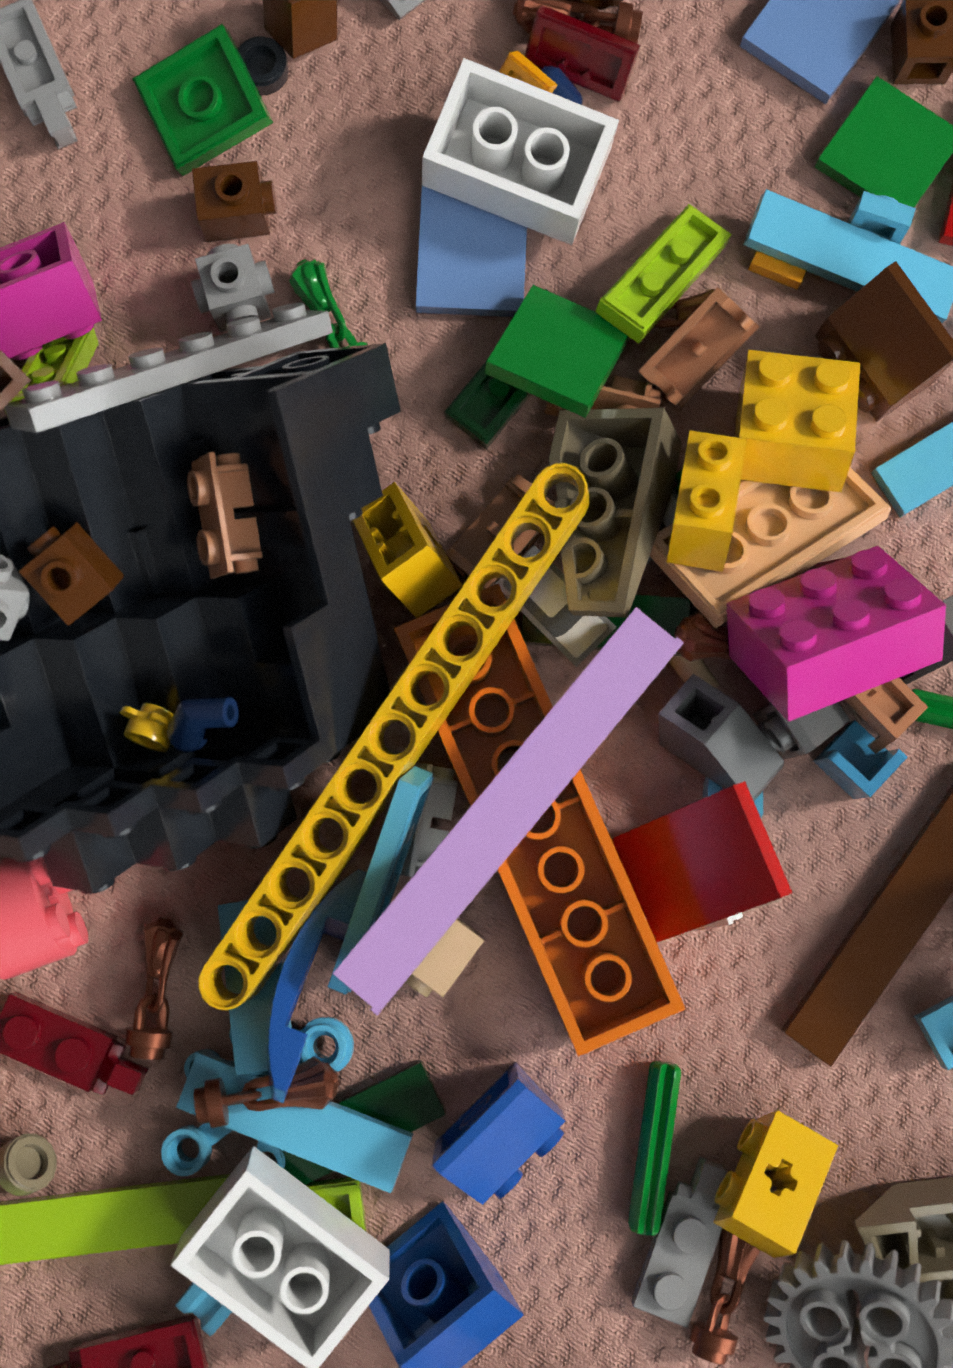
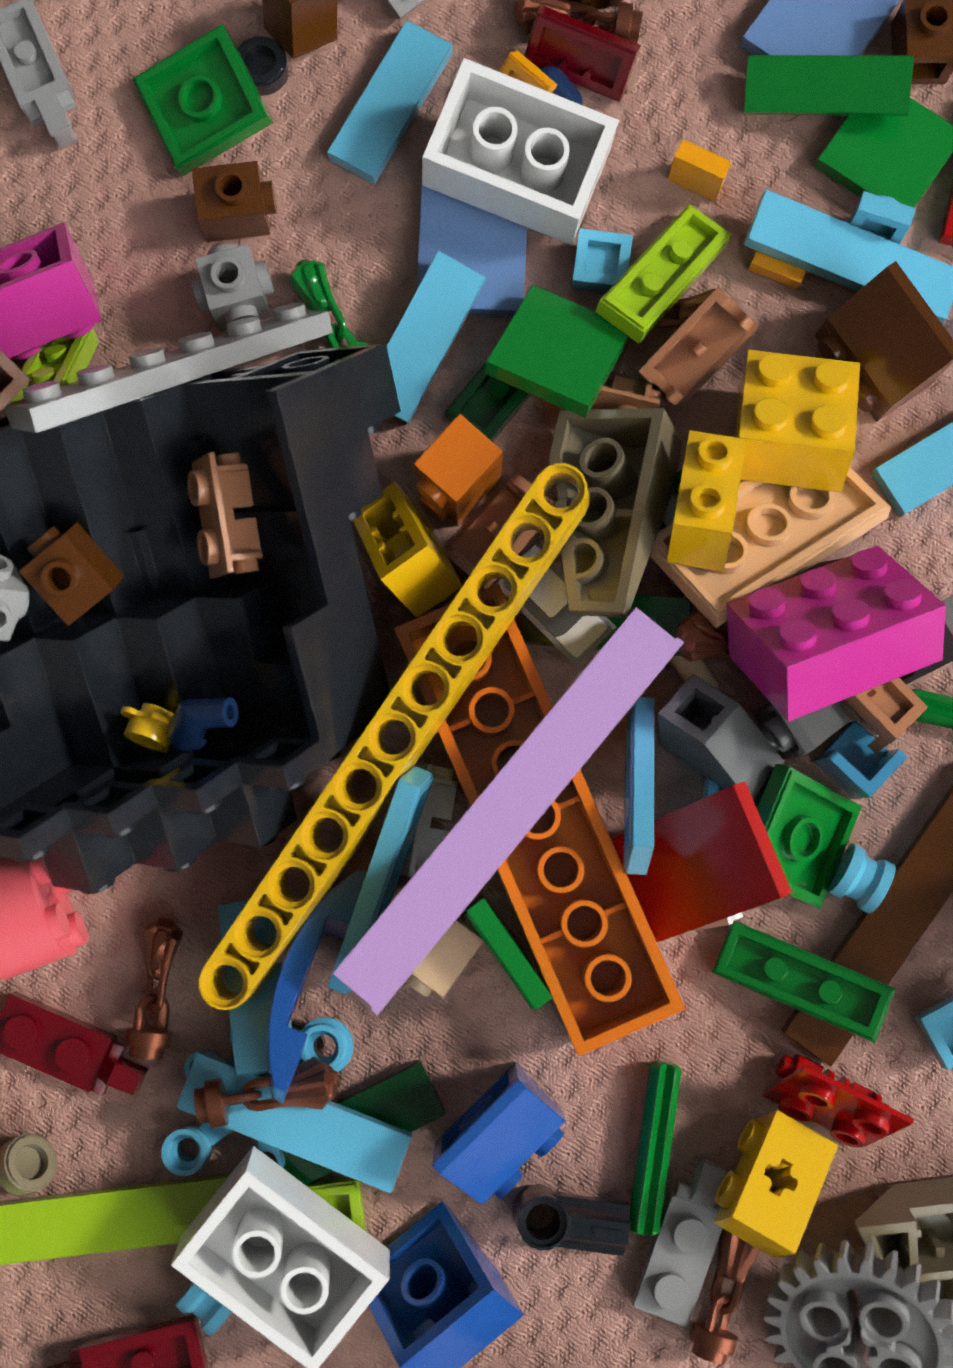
(390, 102): none -> medium azure tile
(430, 328): none -> medium azure tile
(457, 471): none -> orange brick
(508, 953): none -> green tile
(578, 1221): none -> black piece
(600, 259): none -> medium azure plate
(639, 787): none -> medium azure tile
(699, 170): none -> light orange tile
(804, 981): none -> green tile
(807, 830): none -> green tile
(828, 85): none -> green tile
(847, 1109): none -> red hinge
(862, 878): none -> medium azure wheel

